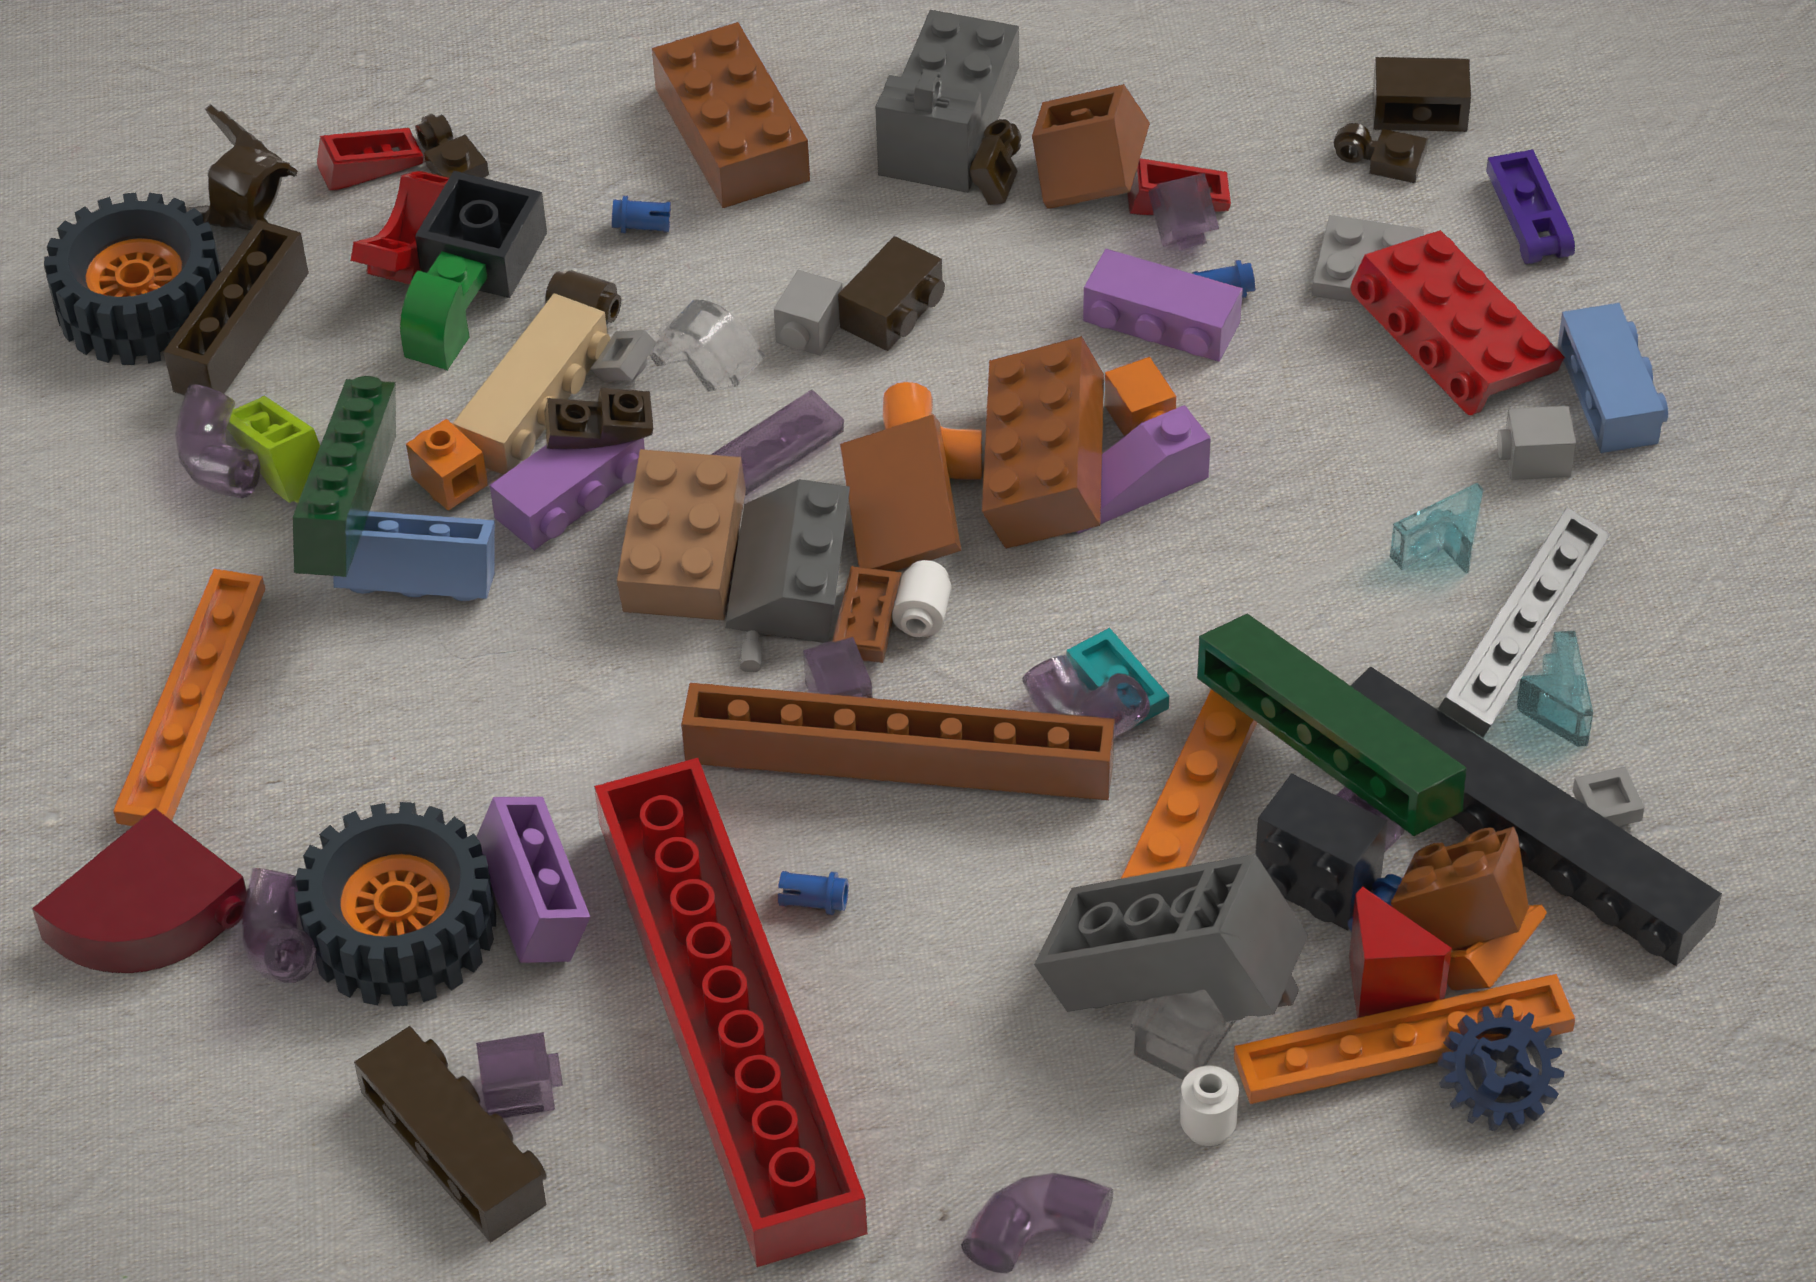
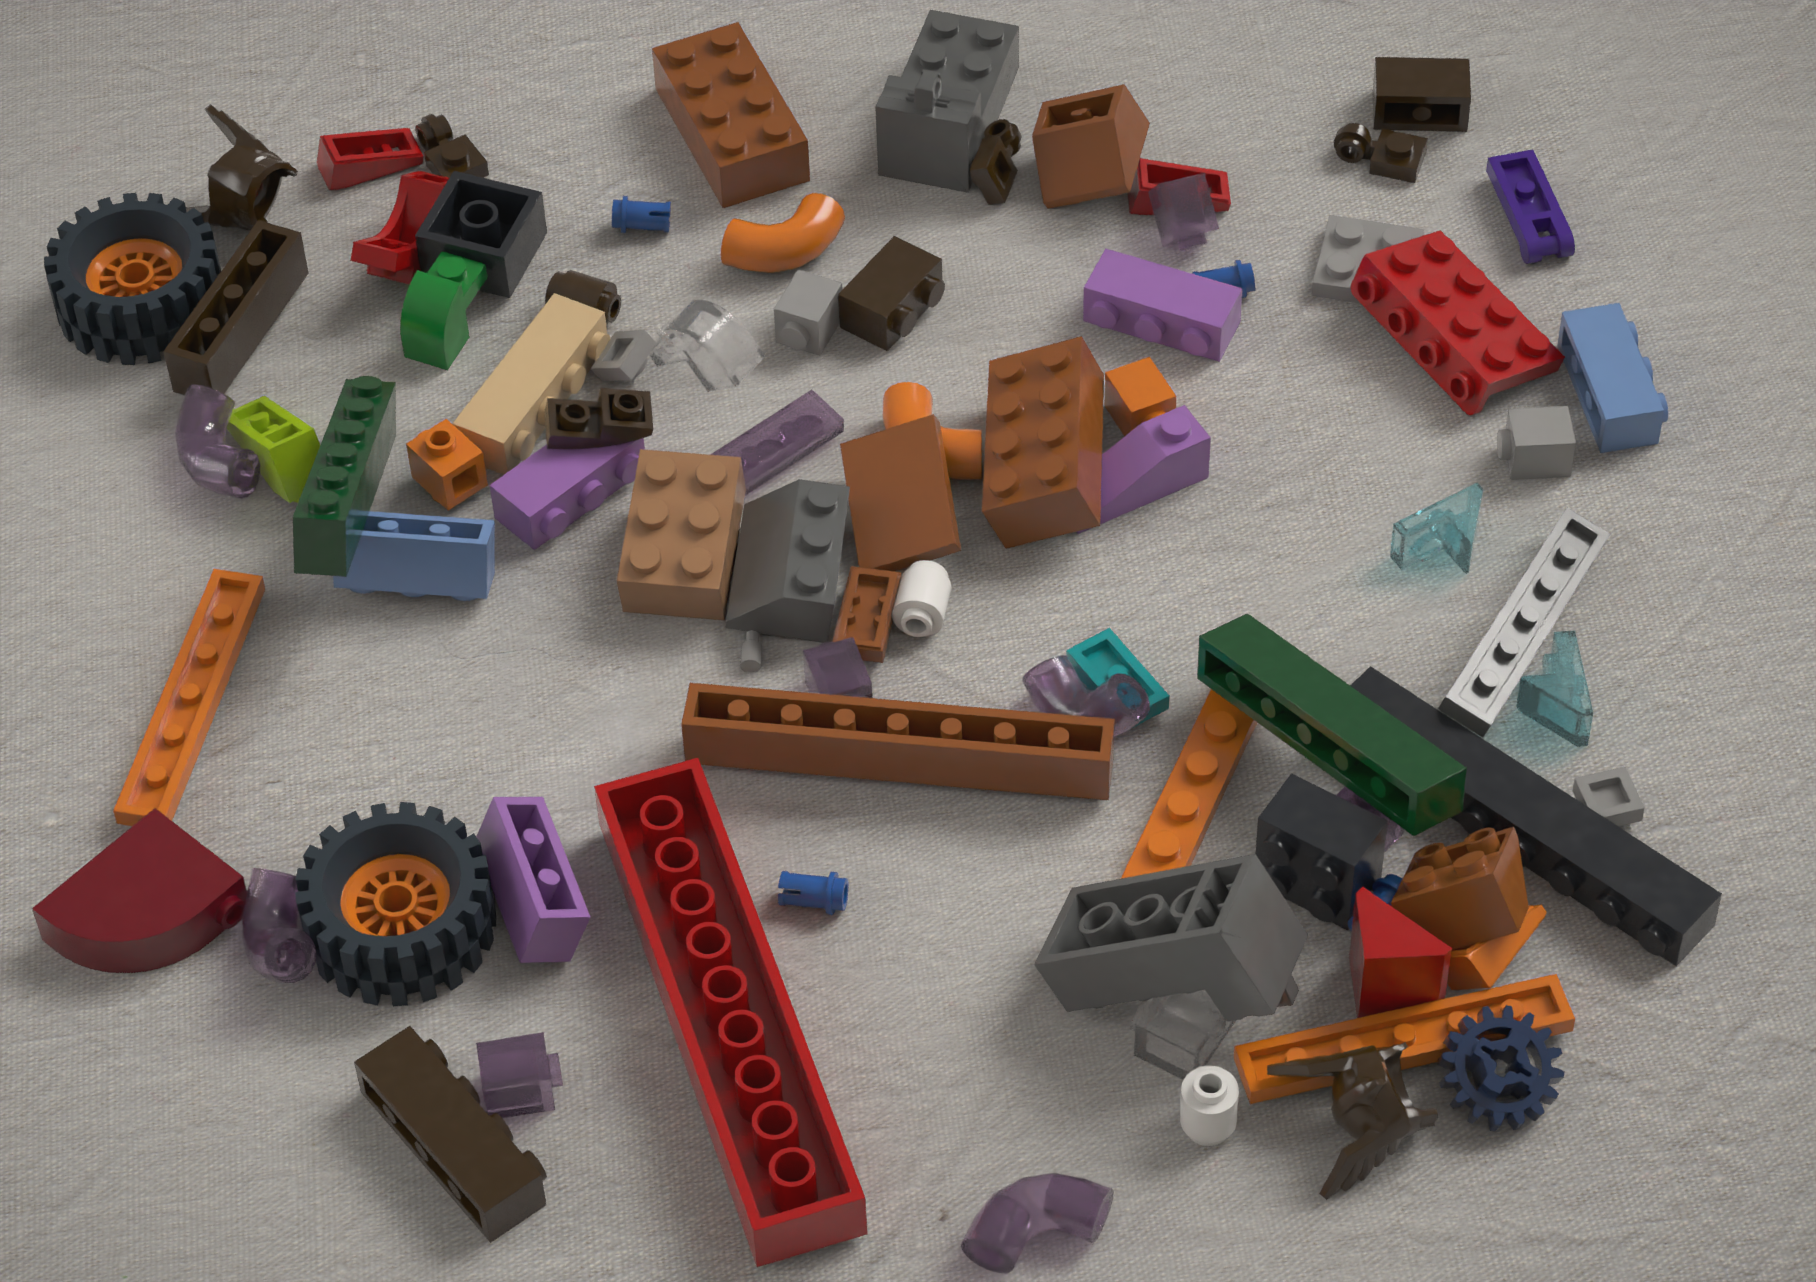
(787, 243): none -> orange cylinder
(1367, 1103): none -> dark brown helmet

